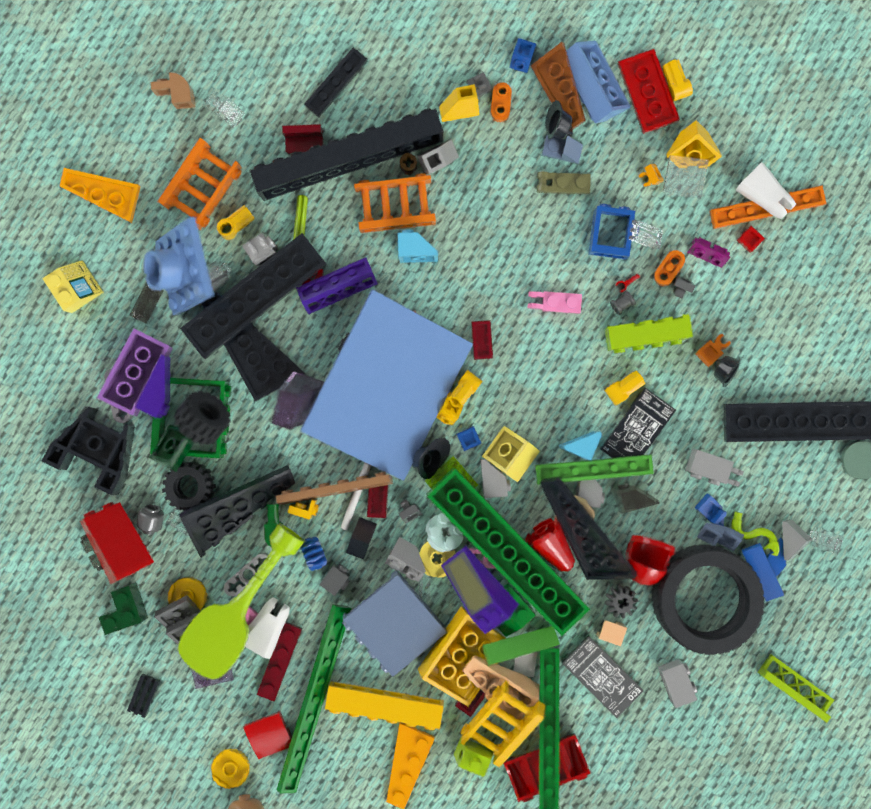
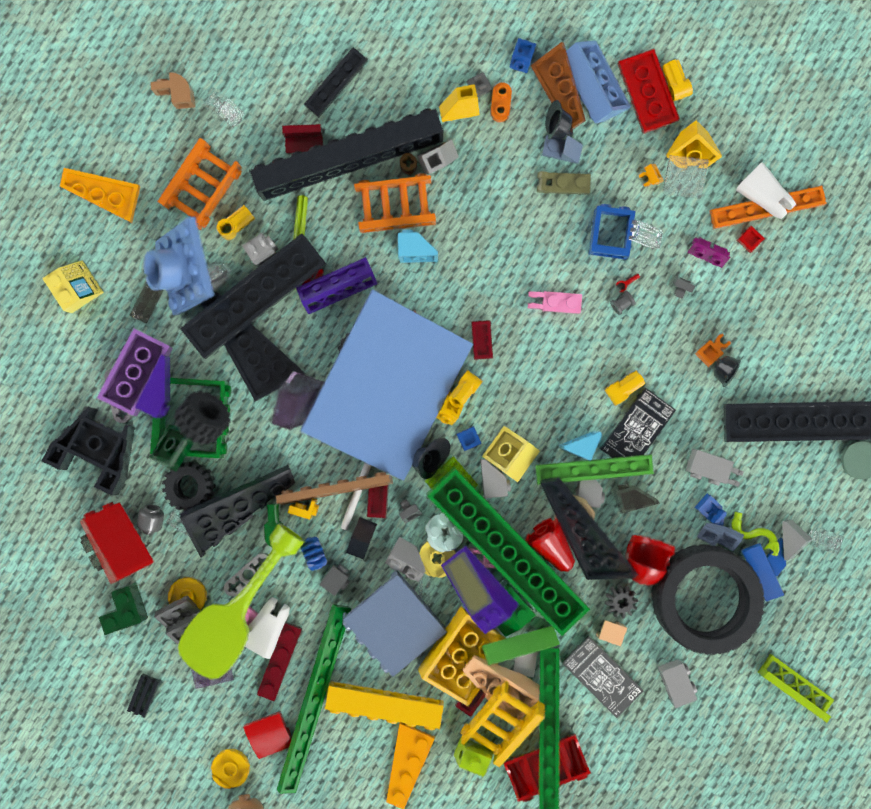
(648, 333): lime wedge -> none
(669, 269): orange plate -> none

